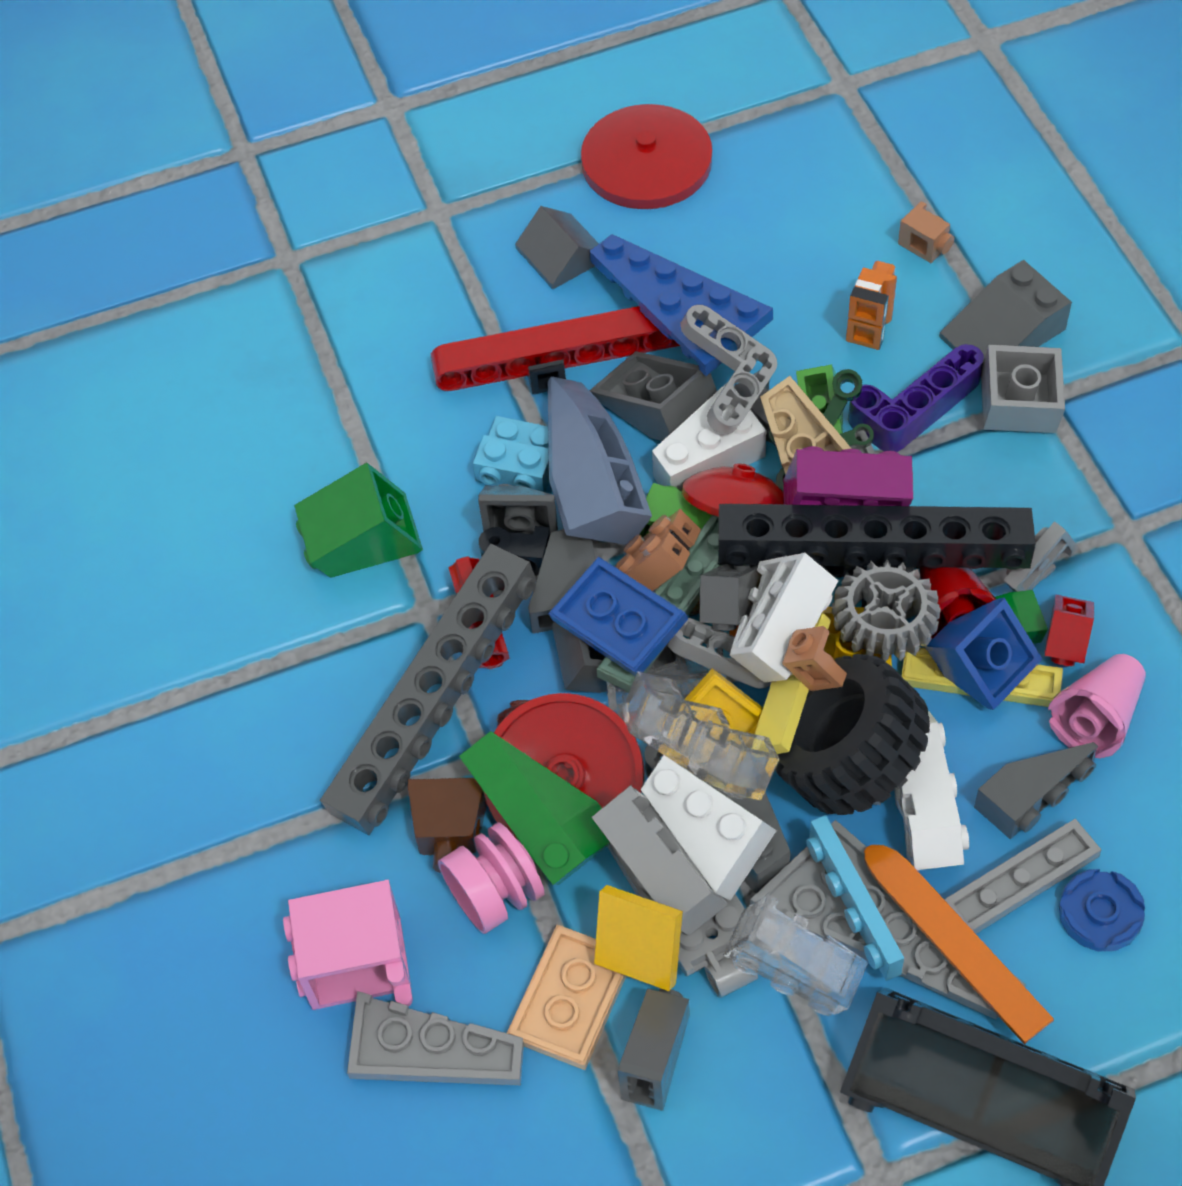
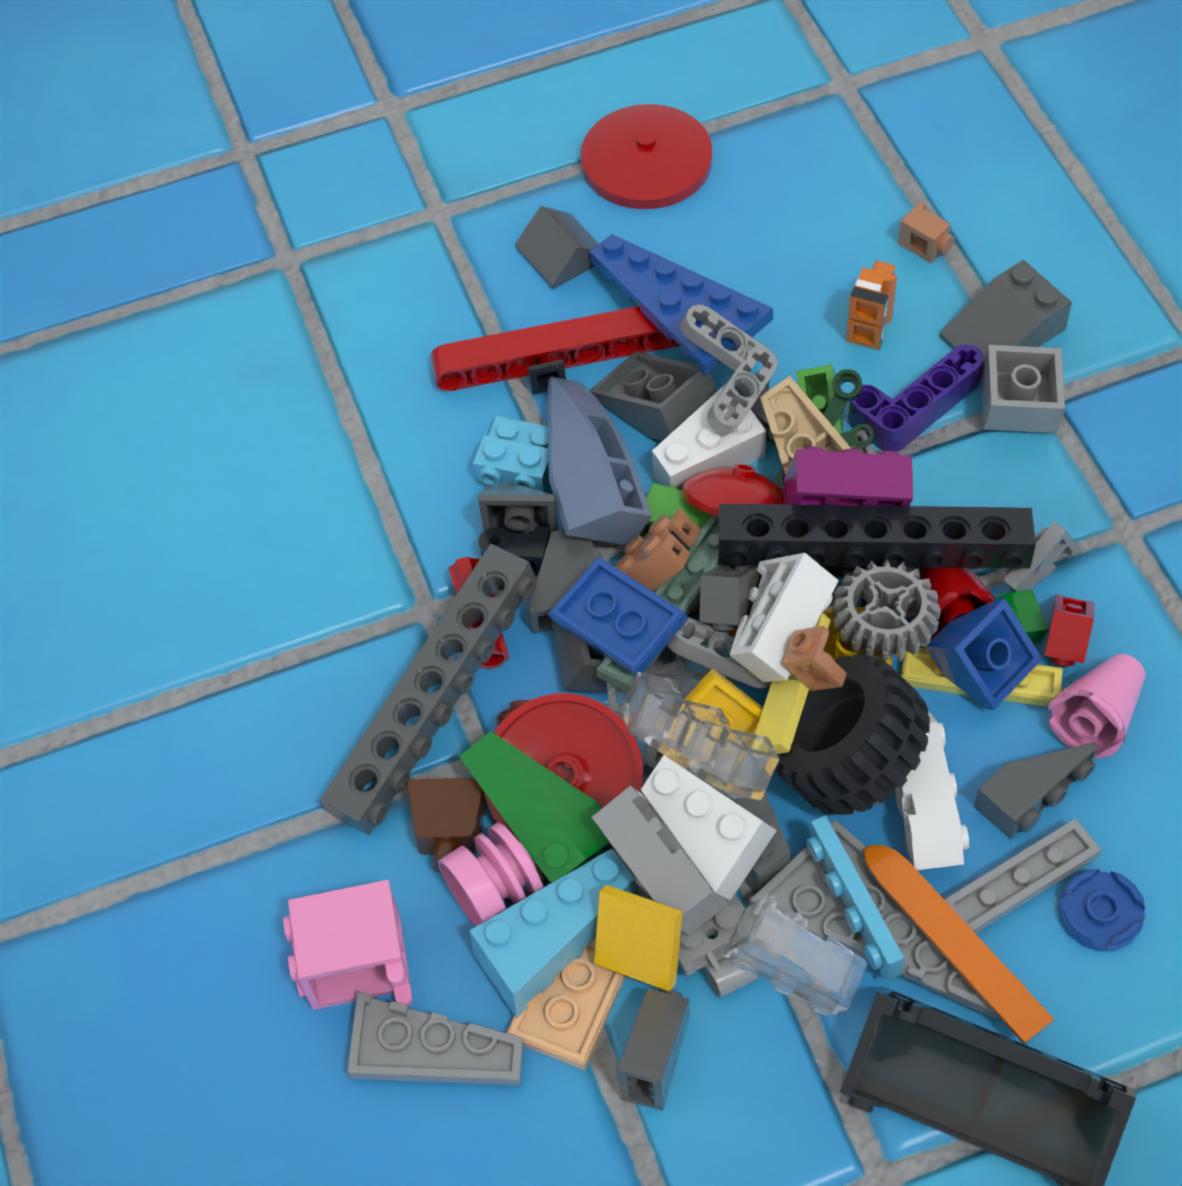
(356, 523): green slope -> none
(546, 931): none -> medium azure wedge

